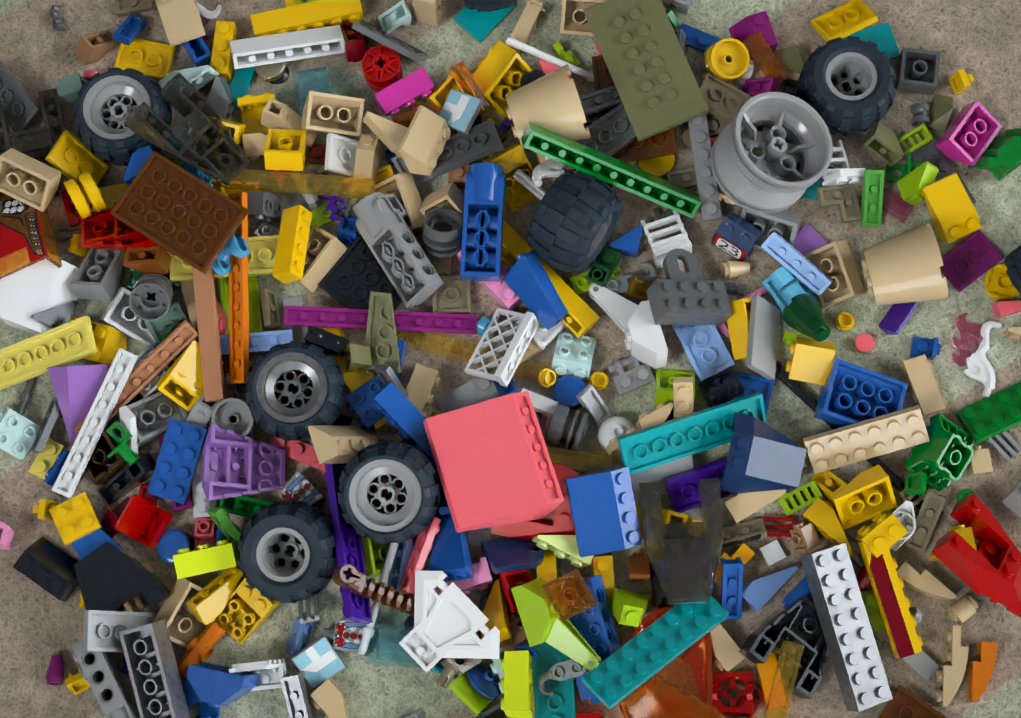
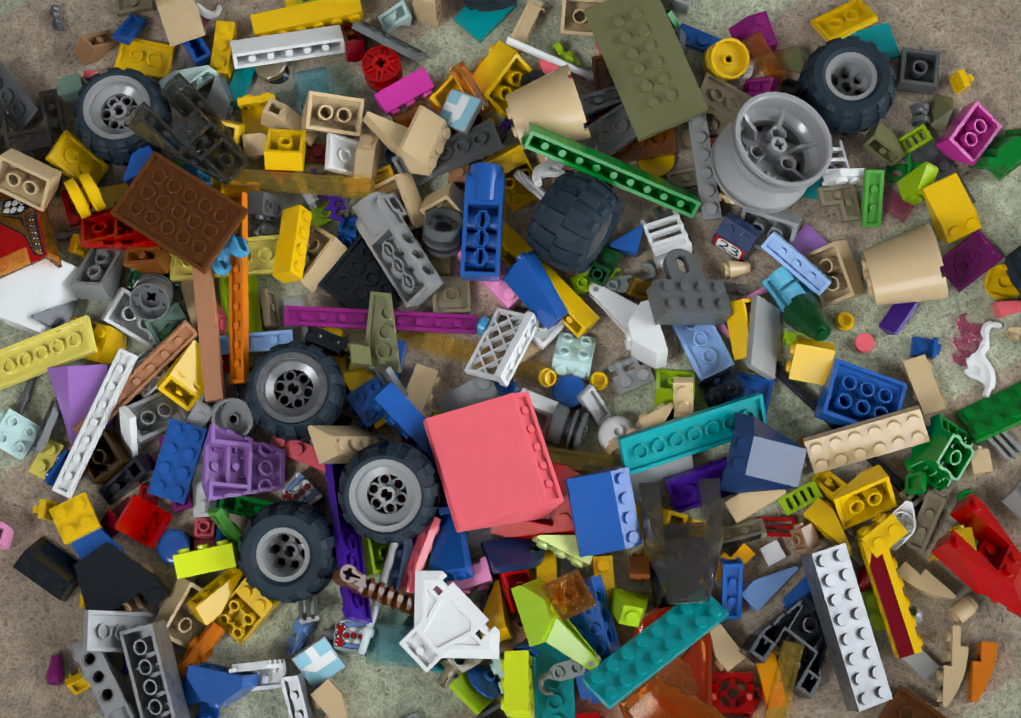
(122, 449): green bracket -> none

